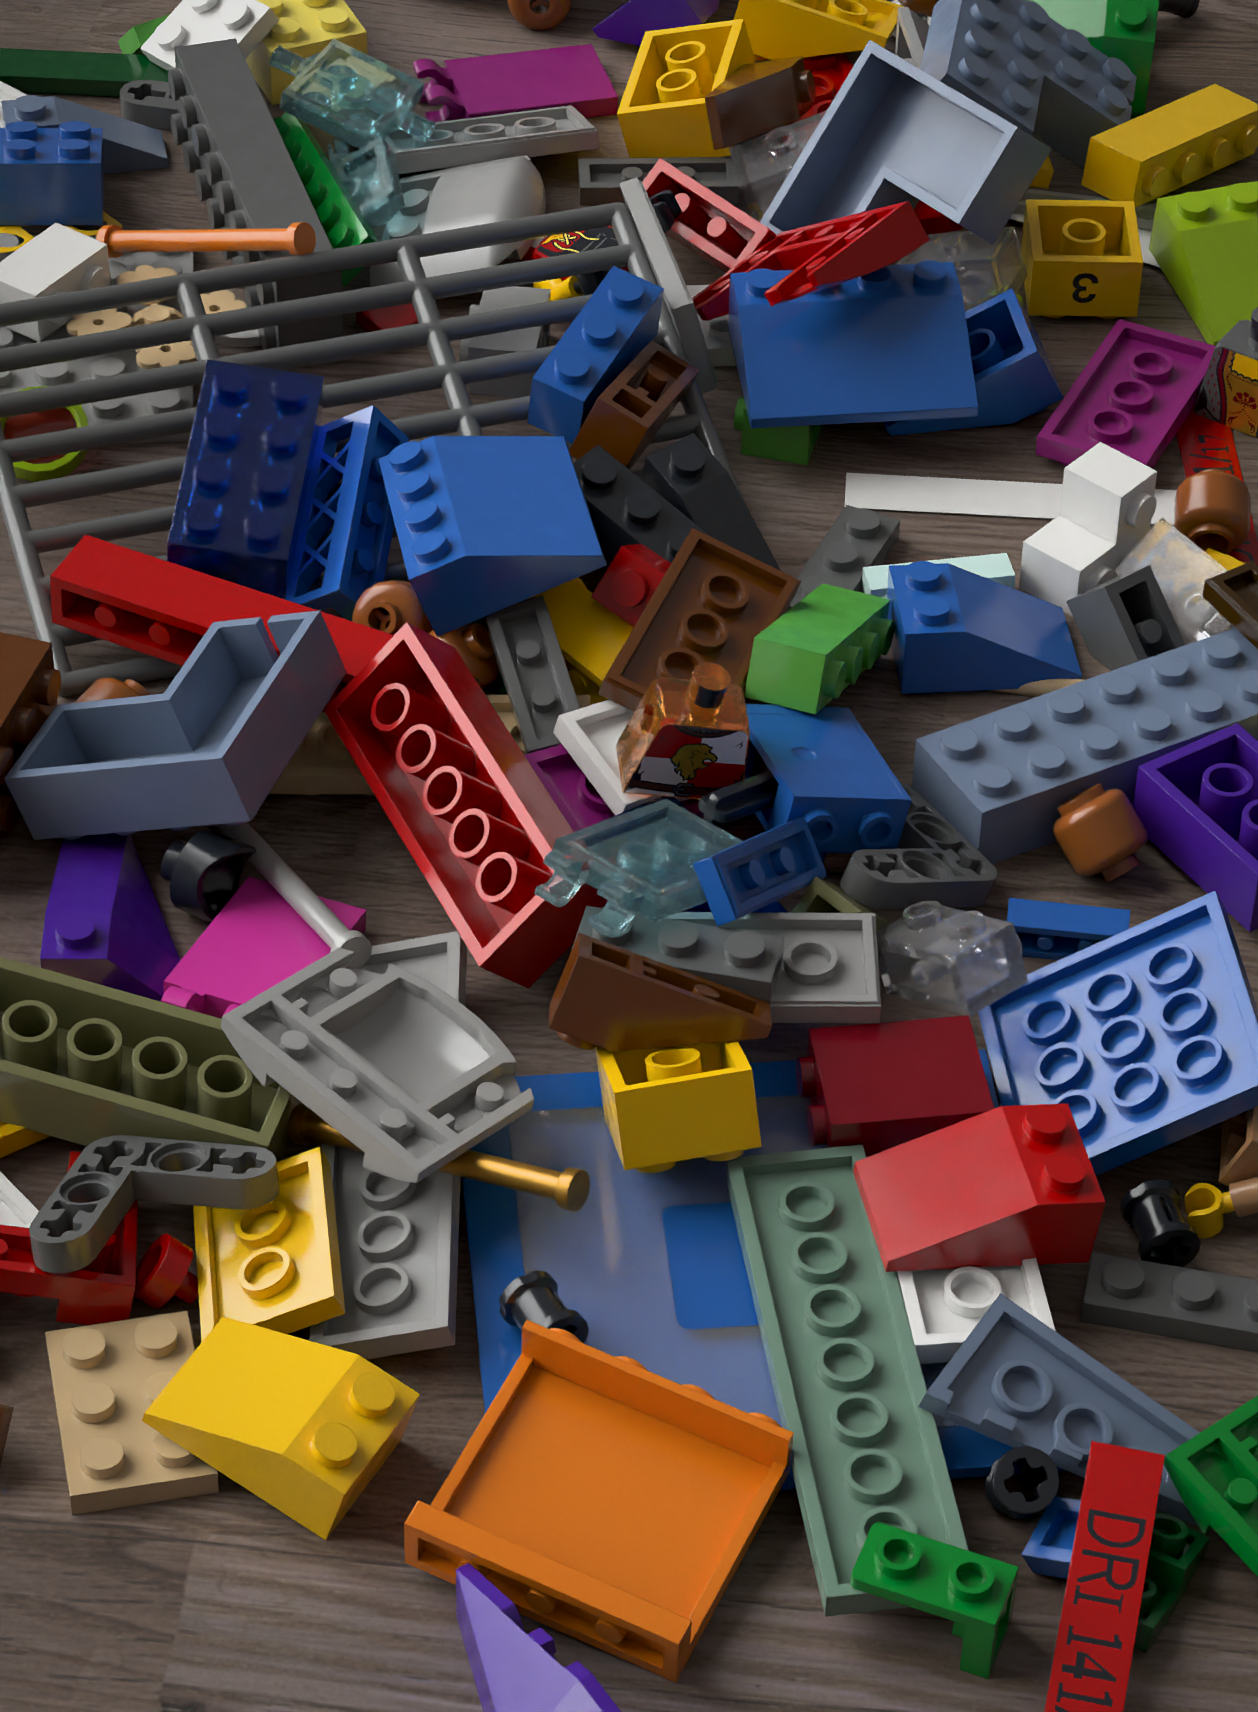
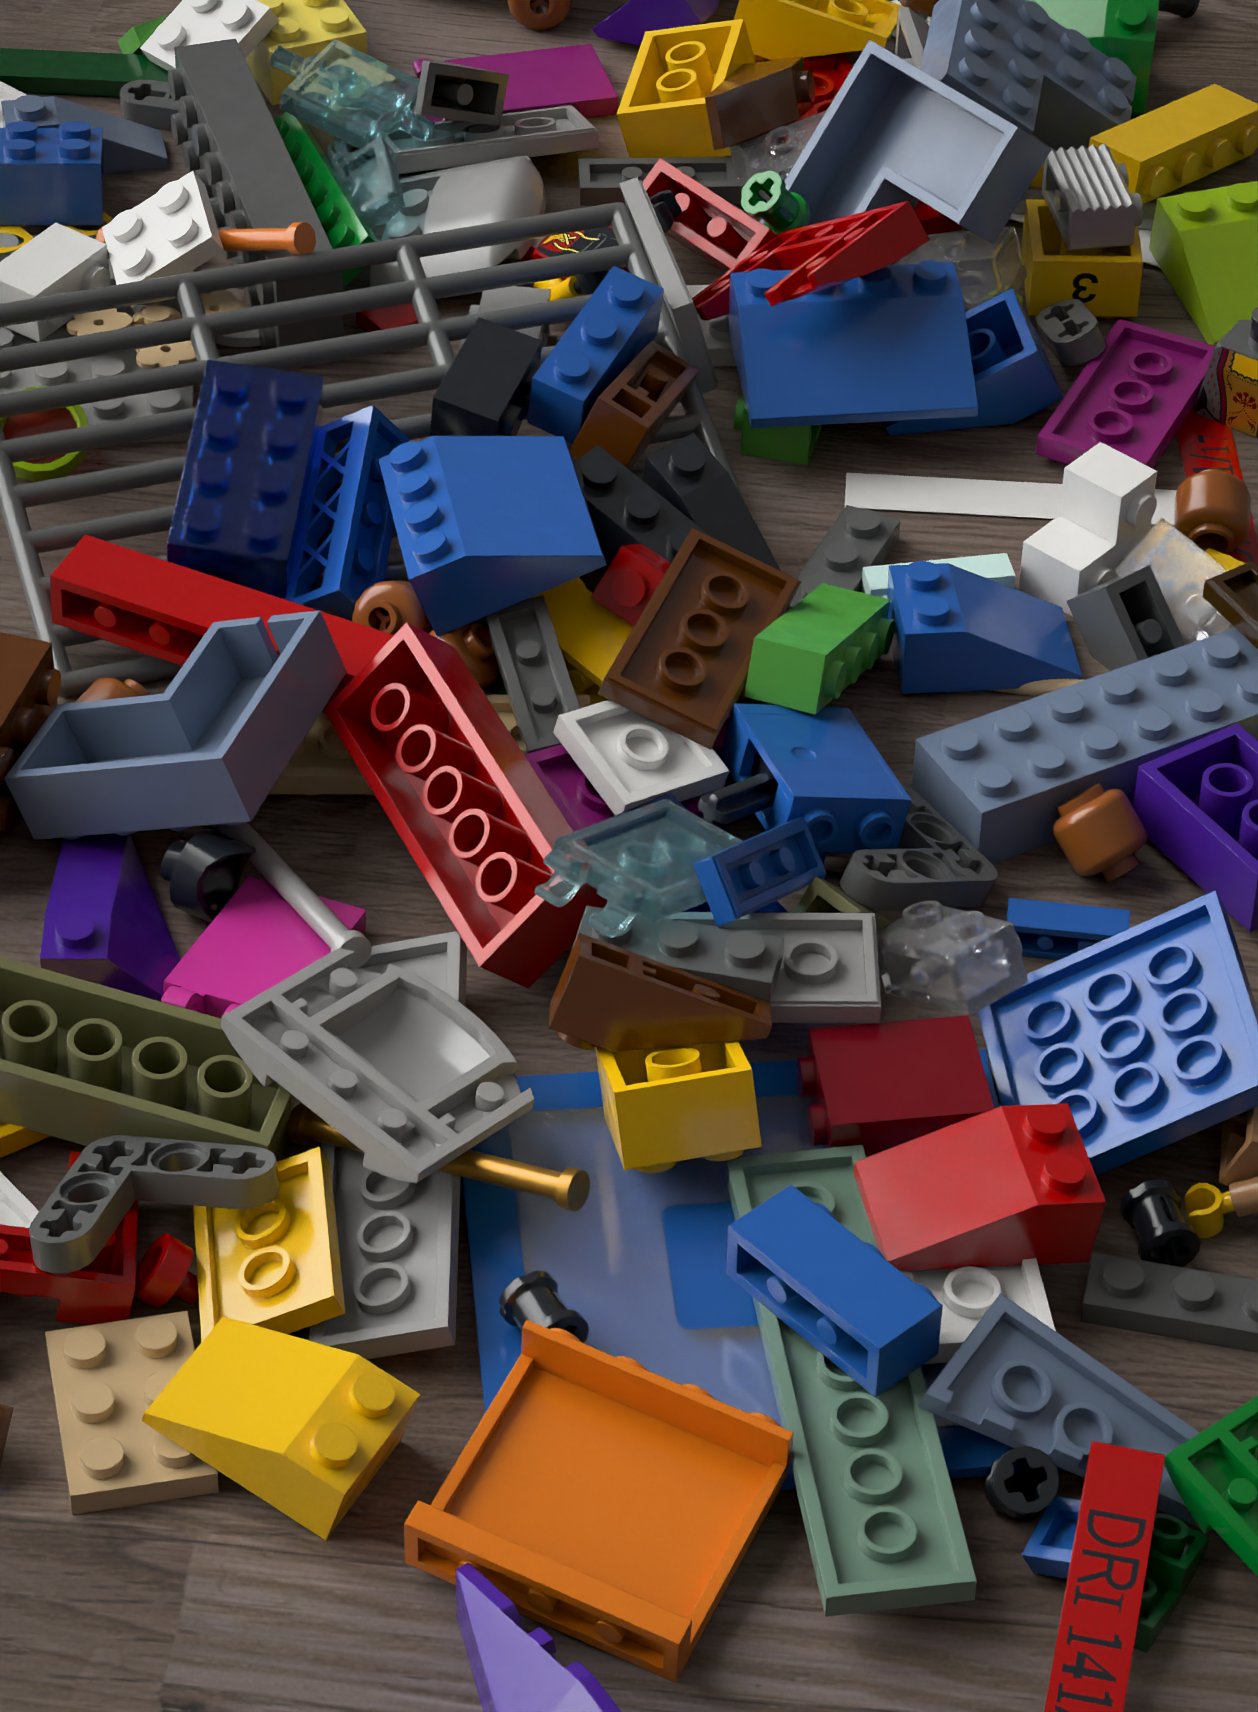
(164, 233): none -> white plate
(461, 93): none -> dark grey slope
(486, 383): none -> black brick
(686, 736): torso -> none
(780, 197): none -> green bush
(834, 1290): none -> blue brick
(945, 1583): green bracket -> none
(1071, 332): none -> dark grey beam
(1090, 198): none -> light grey brick

